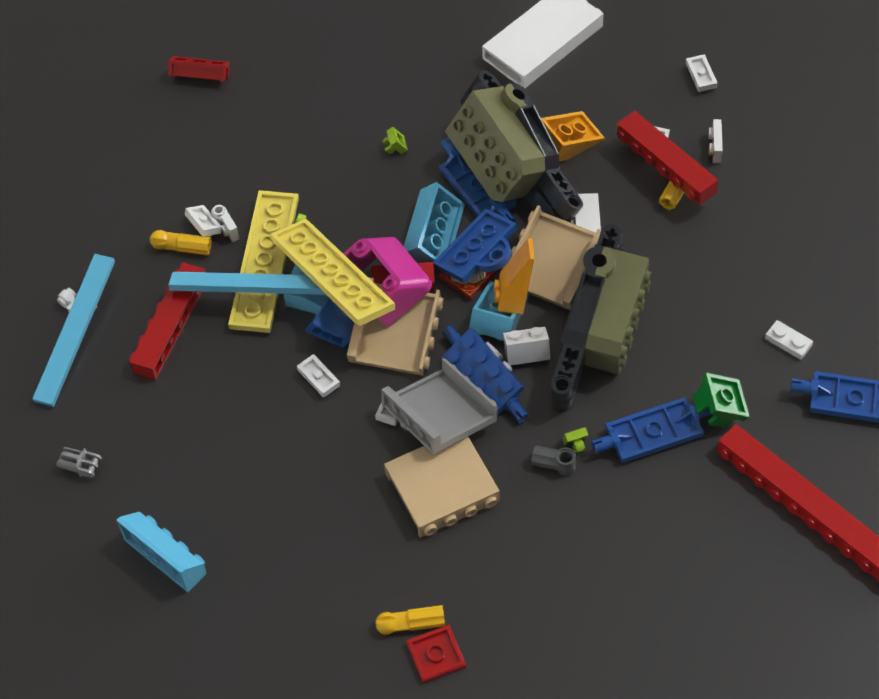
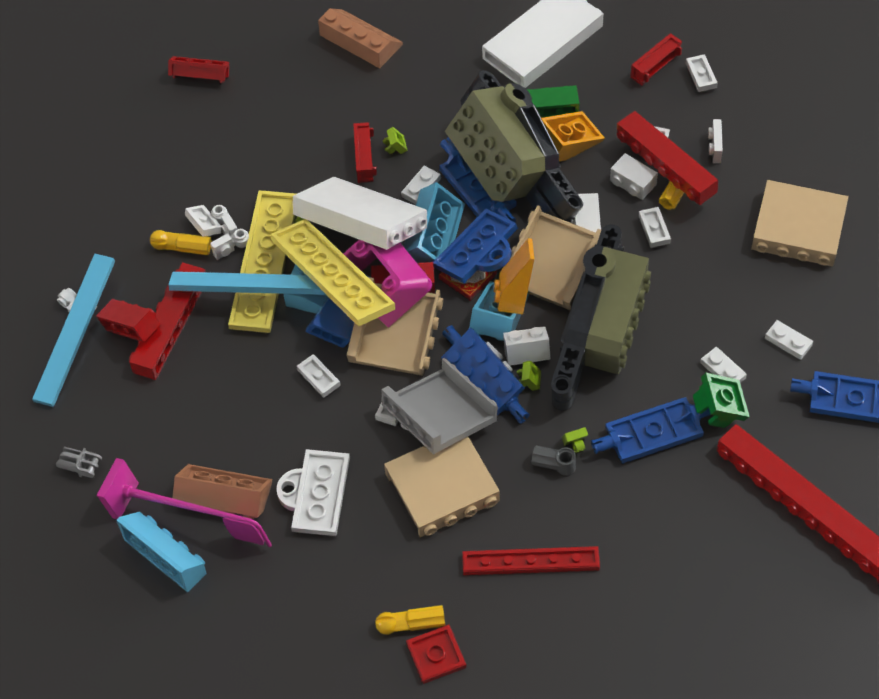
(121, 486): none -> dark pink piece
(128, 320): none -> red brick
(222, 490): none -> nougat slope
(225, 245): none -> white plate
(316, 492): none -> white plate
(358, 37): none -> nougat slope
(360, 212): none -> white brick
(363, 152): none -> red container
(421, 180): none -> white plate
(530, 375): none -> lime tile
(531, 560): none -> red tile
(555, 100): none -> green brick
(633, 176): none -> white brick
(654, 227): none -> white plate
(656, 59): none -> red container
(722, 365): none -> white plate
(800, 223): none -> tan panel

